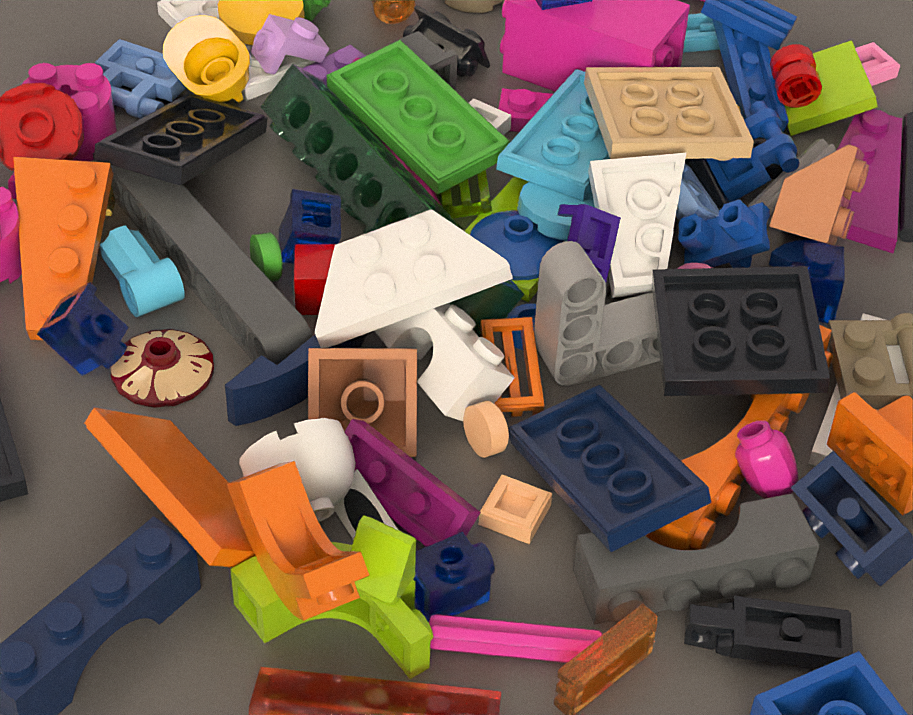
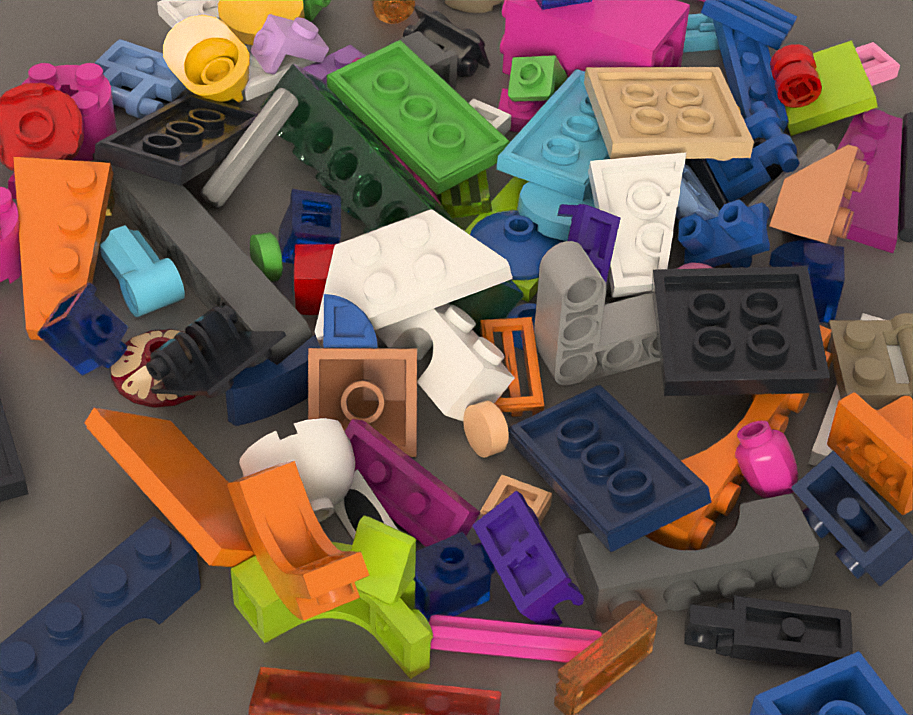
(209, 355): none -> black hinge
(249, 148): none -> light grey axle
(346, 325): none -> blue tile
(526, 560): none -> dark purple hinge
(535, 78): none -> bright green bracket

